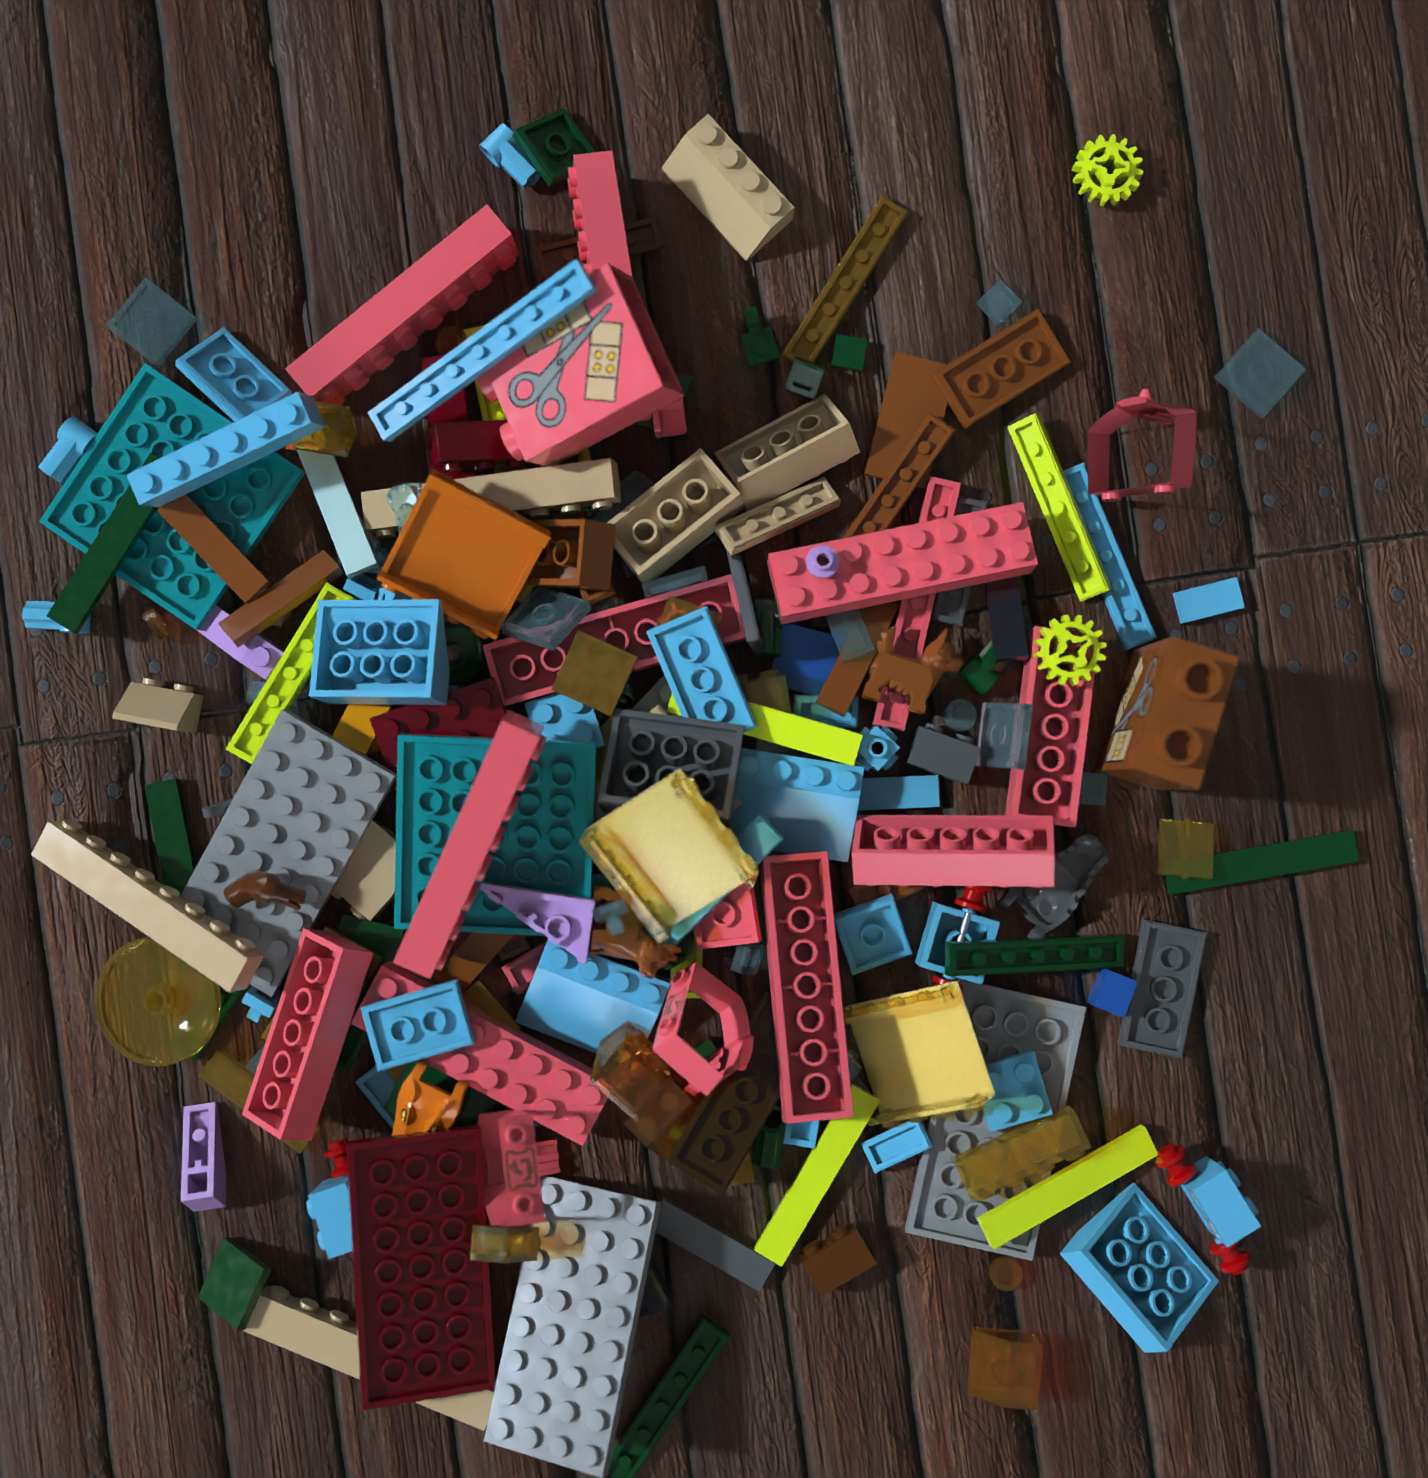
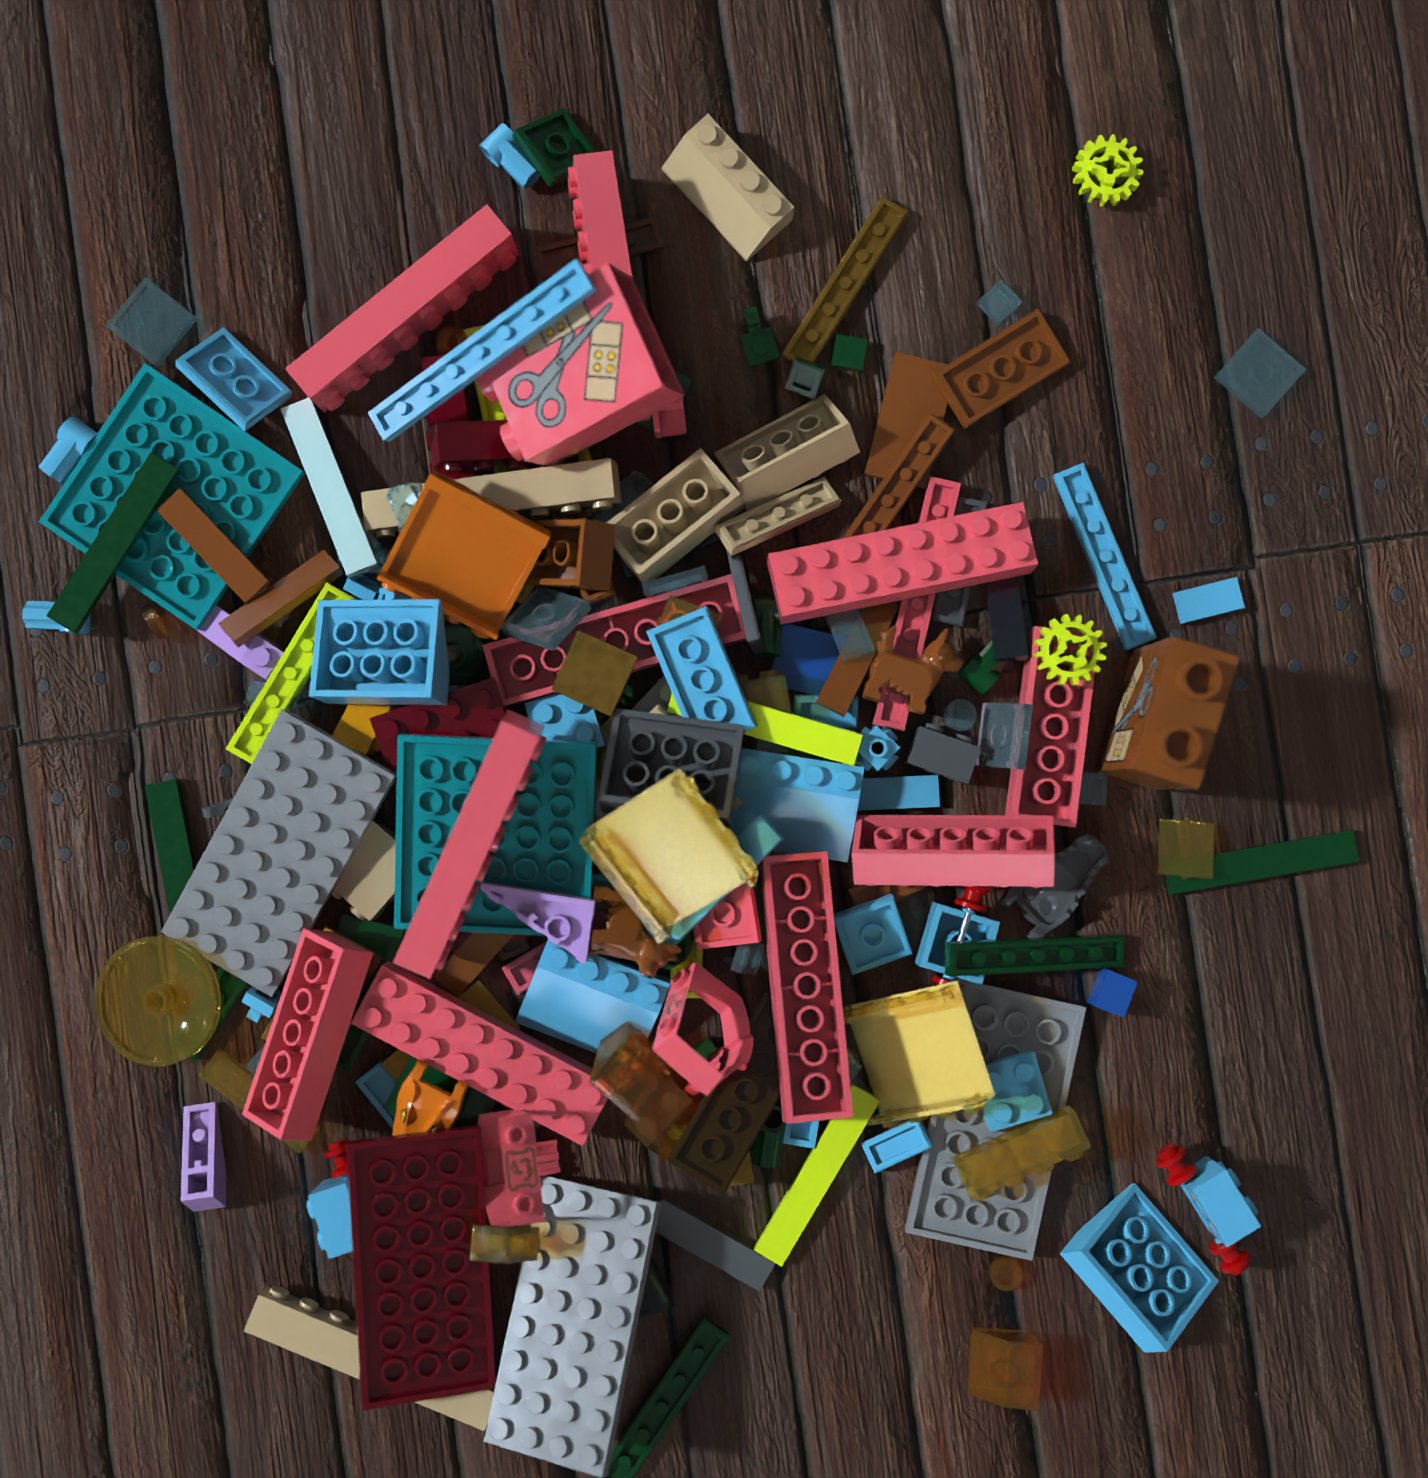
(148, 904): tan brick -> none
(160, 706): tan slope -> none
(226, 450): medium azure brick -> none
(234, 1283): dark green tile -> none
(263, 888): reddish brown arm -> none
(333, 439): clear yellow brick -> none
(418, 1025): medium azure tile -> none
(611, 914): clear light blue tile -> none
(818, 570): lavender plate -> none
(837, 1258): reddish brown brick -> none
(1059, 507): neon yellow tile -> none
(1067, 1186): neon yellow tile -> none
(1150, 410): coral piece -> none
(1167, 980): dark grey tile -> none

